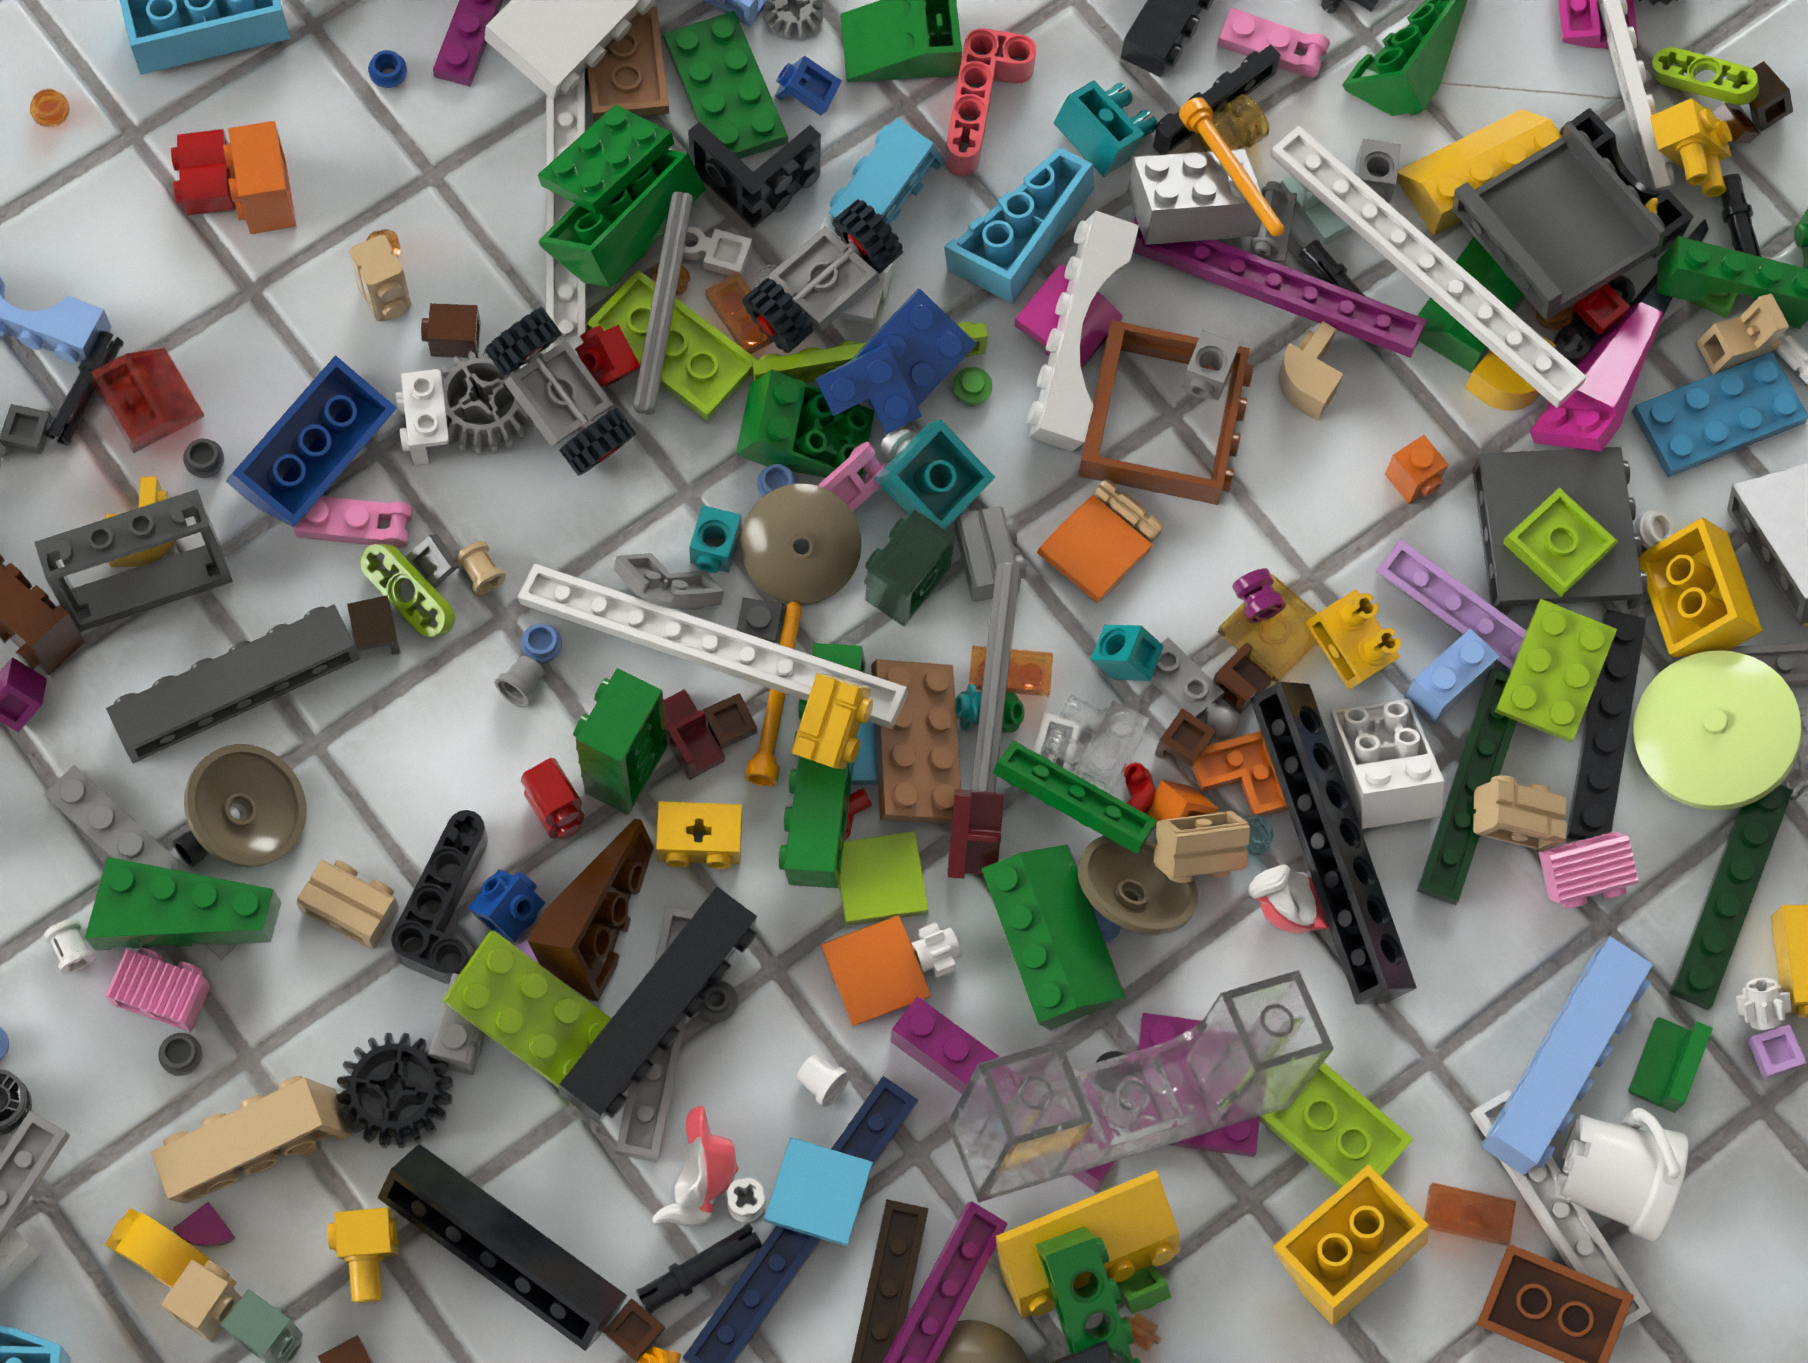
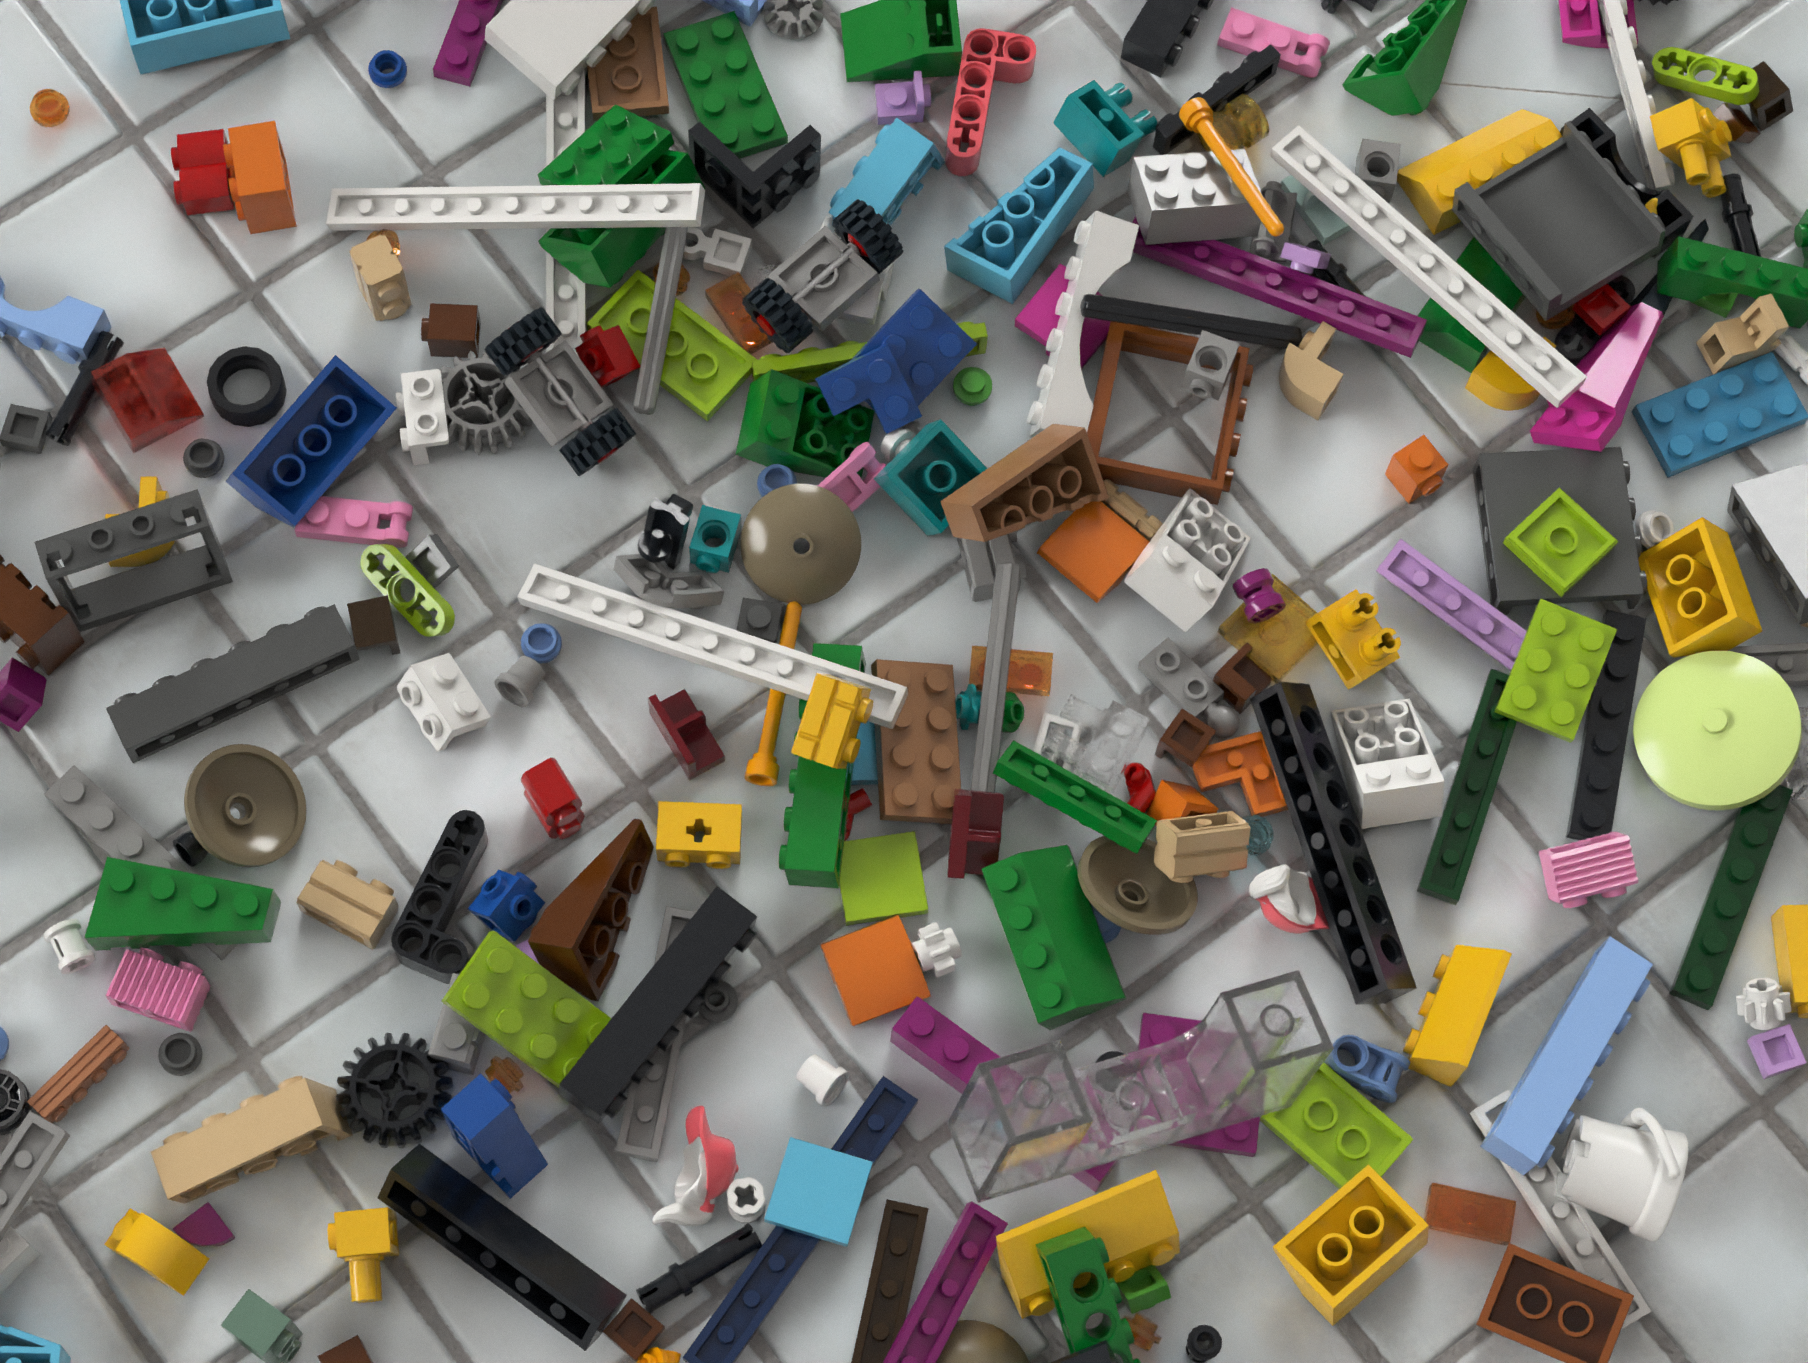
(78, 1075): none -> nougat piece
(202, 1298): tan brick -> none
(241, 359): none -> black tyre
(441, 700): none -> white bracket
(480, 567): tan bush -> none
(493, 1135): none -> blue wedge
(506, 1072): none -> clear orange plate
(516, 207): none -> white plate
(621, 740): green brick -> none
(665, 531): none -> black hips
(730, 721): reddish brown plate -> none
(808, 84): blue bracket -> none
(902, 100): none -> lavender bracket
(908, 567): clear green brick -> none
(1028, 485): none -> medium nougat wedge
(1127, 652): teal brick -> none
(1188, 561): none -> white slope
(1189, 321): none -> black axle
(1203, 1333): none -> black pin
(1305, 258): none -> lavender plate
(1369, 1067): none -> medium blue piece
(1452, 676): light blue brick -> none
(1455, 1012): none -> yellow slope
(1519, 813): tan brick -> none
(1669, 1063): green panel -> none

